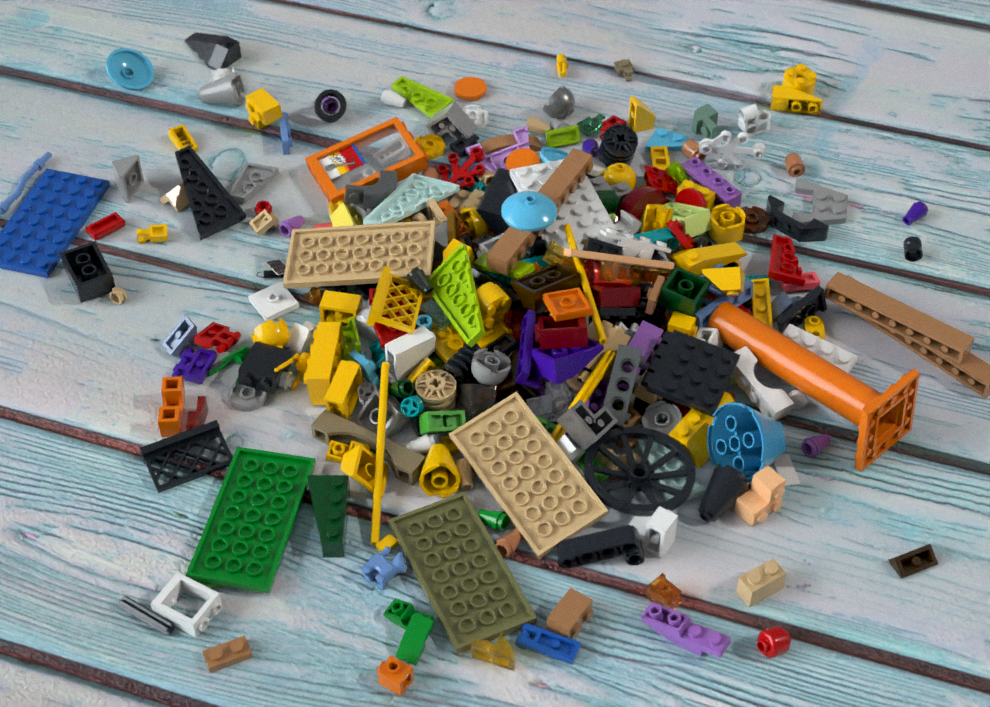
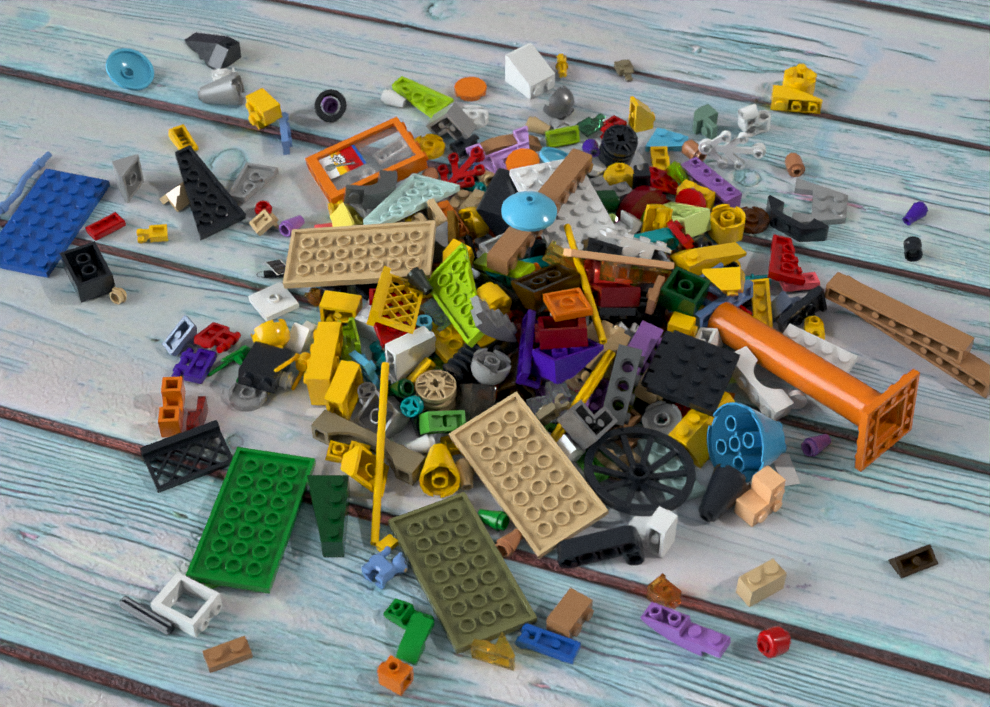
(492, 322): none -> light grey slope
(528, 71): none -> white slope
(551, 411): none -> dark tan plate
(641, 177): none -> black hinge

